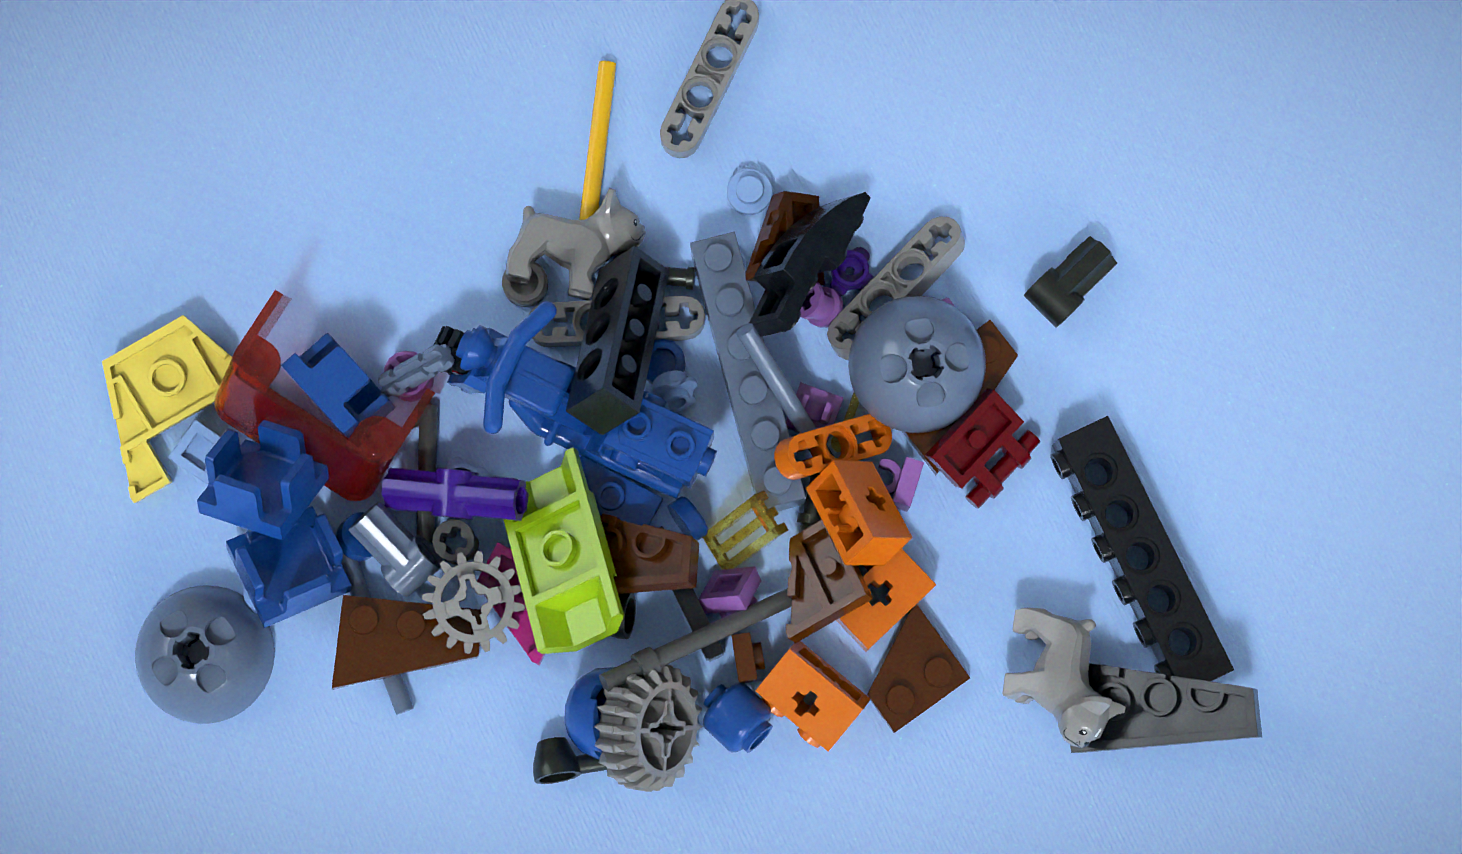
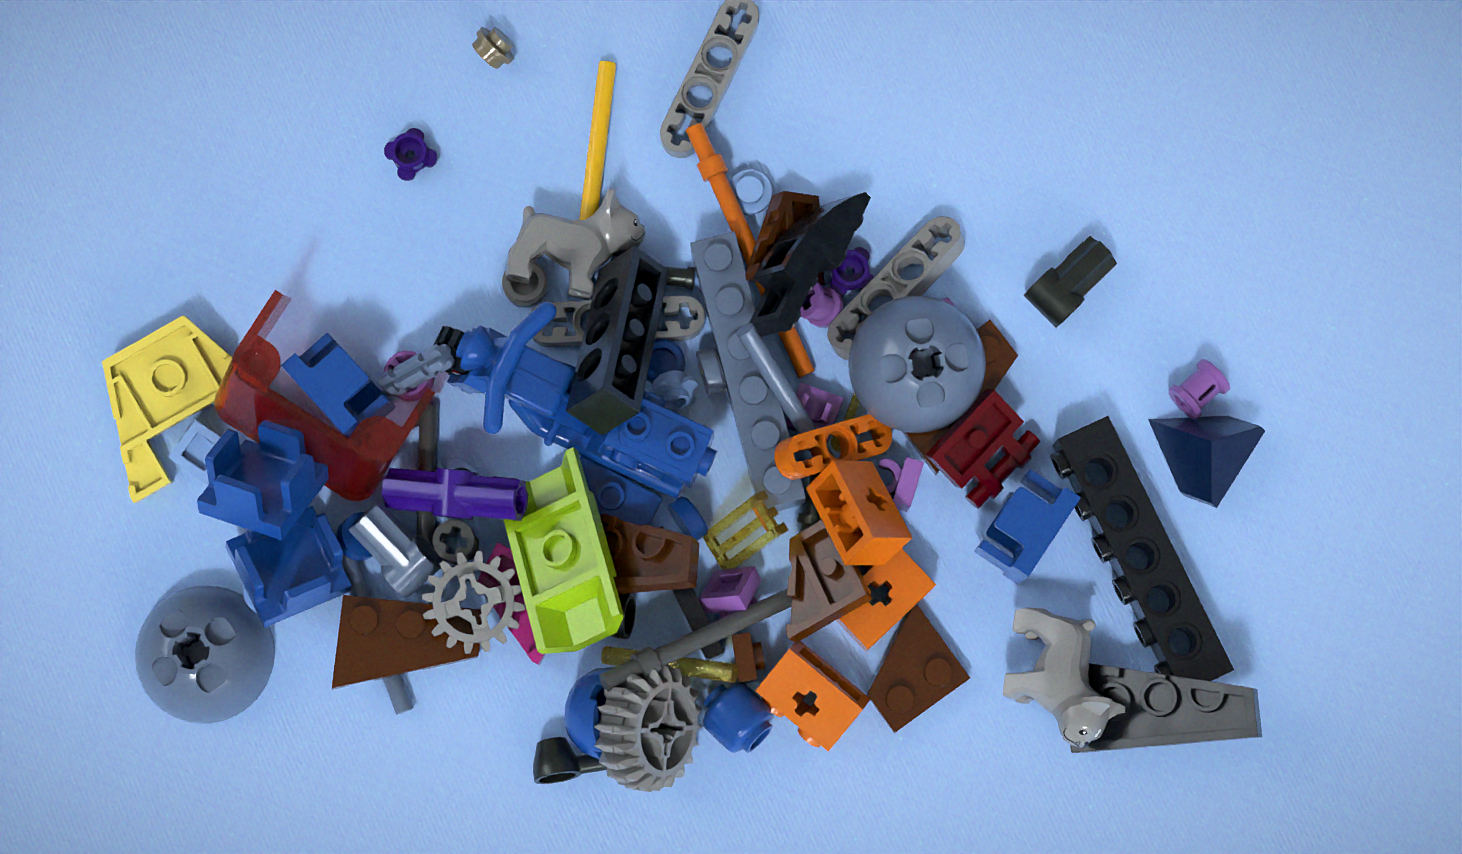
(410, 141): none -> dark purple plate
(493, 47): none -> dark tan plate
(688, 666): none -> clear yellow bar
(711, 371): none -> sand blue tile
(713, 169): none -> orange bar
(1027, 526): none -> blue panel
(1199, 389): none -> medium lavender bush
(1206, 453): none -> dark blue slope

